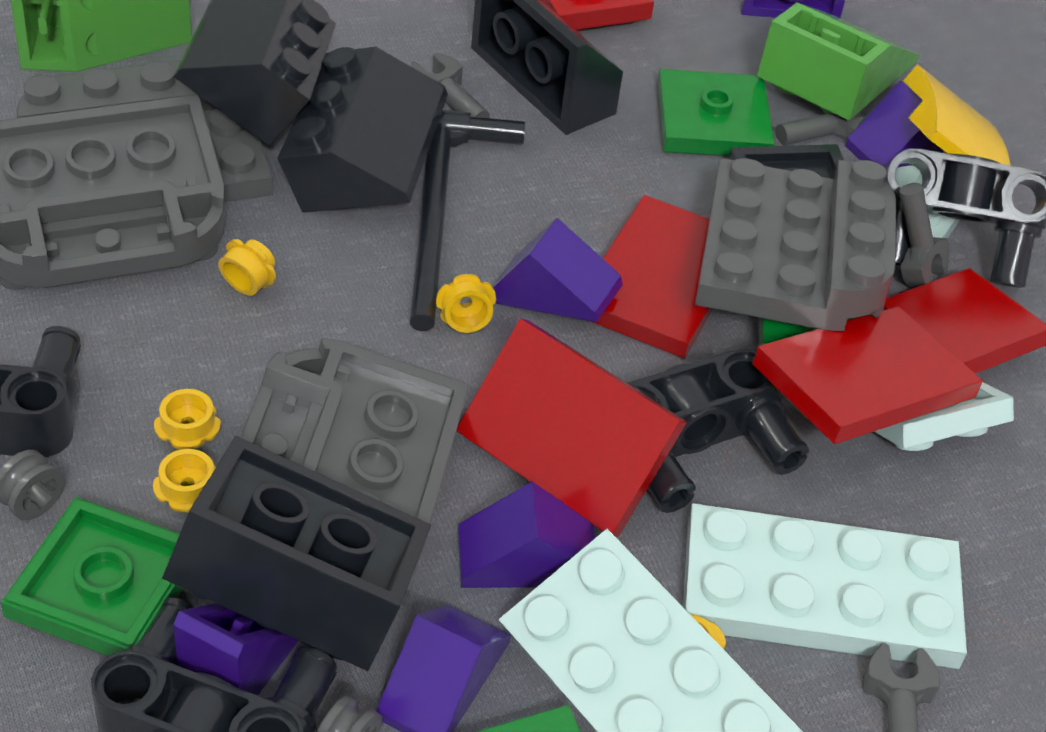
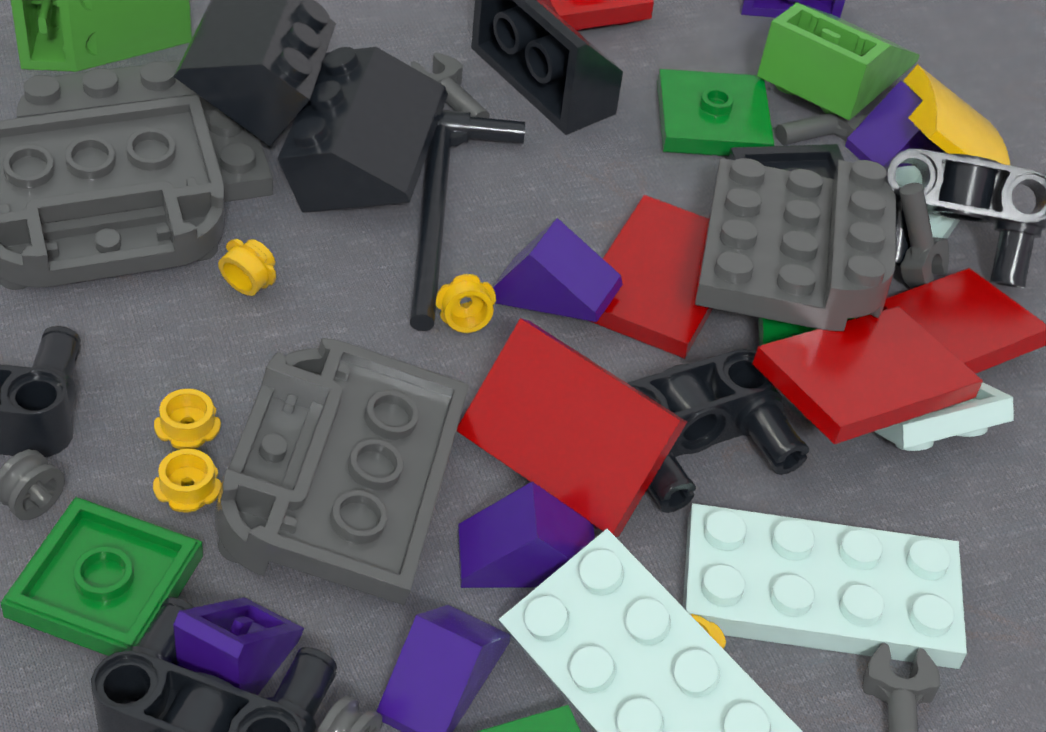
(298, 553): black slope -> none

